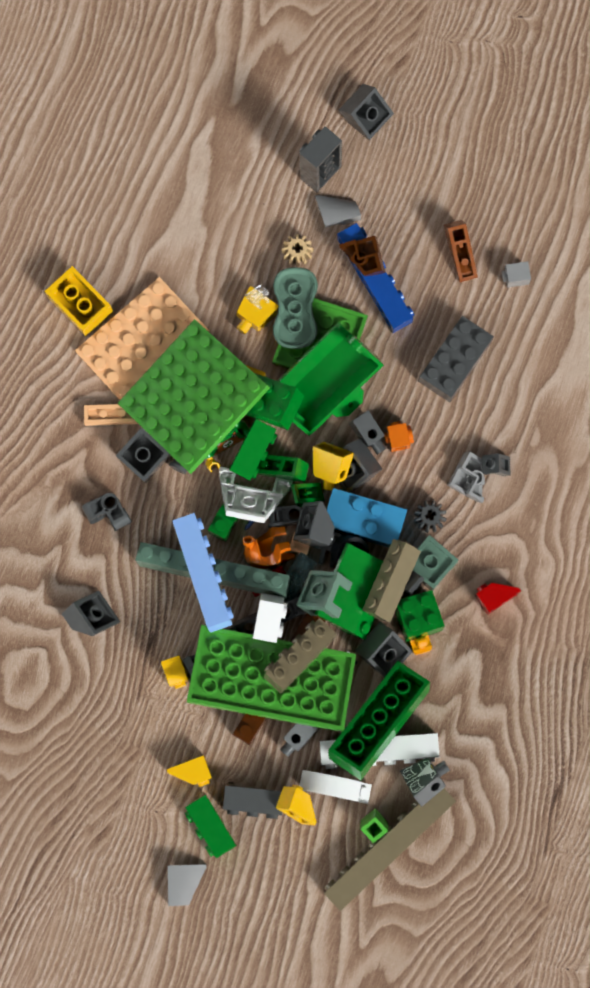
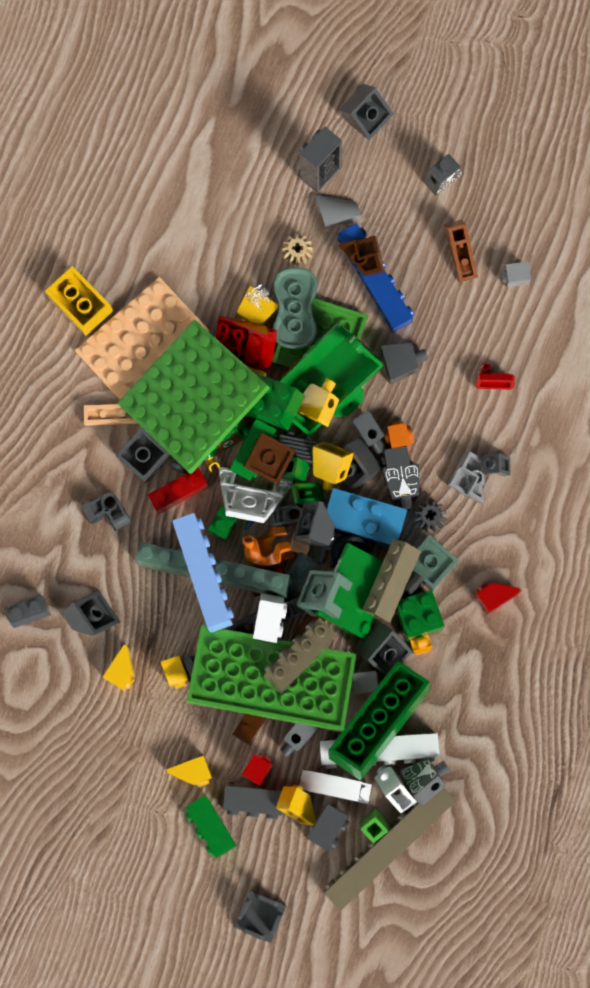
(28, 611): none -> dark grey brick
(121, 670): none -> yellow slope
(178, 491): none -> red brick
(183, 883): light grey slope -> none
(247, 341): none -> red slope
(257, 769): none -> red brick
(260, 916): none -> dark grey panel
(269, 458): none -> reddish brown plate
(303, 445): none -> dark grey brick
(319, 402): none -> yellow torso
(328, 827): none -> dark grey brick
(364, 682): none -> light grey brick
(389, 783): none -> white torso
(395, 457): none -> dark grey brick
(401, 360): none -> dark grey torso
(402, 484): none -> dark grey torso
(444, 172): none -> dark grey torso
(456, 359): dark grey brick -> none
(490, 380): none -> red piece

